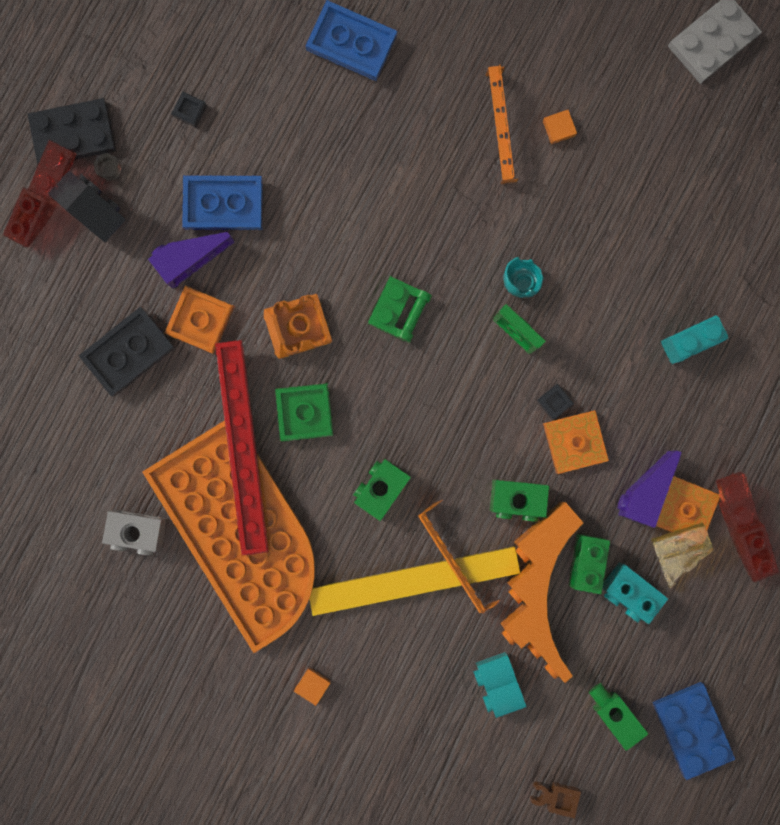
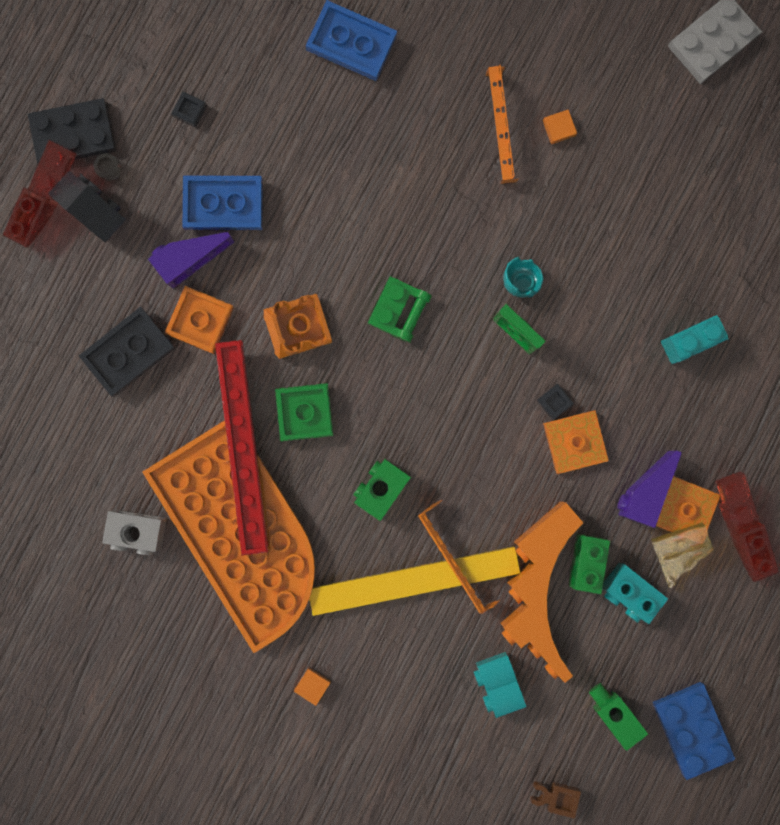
(535, 499): green brick -> none

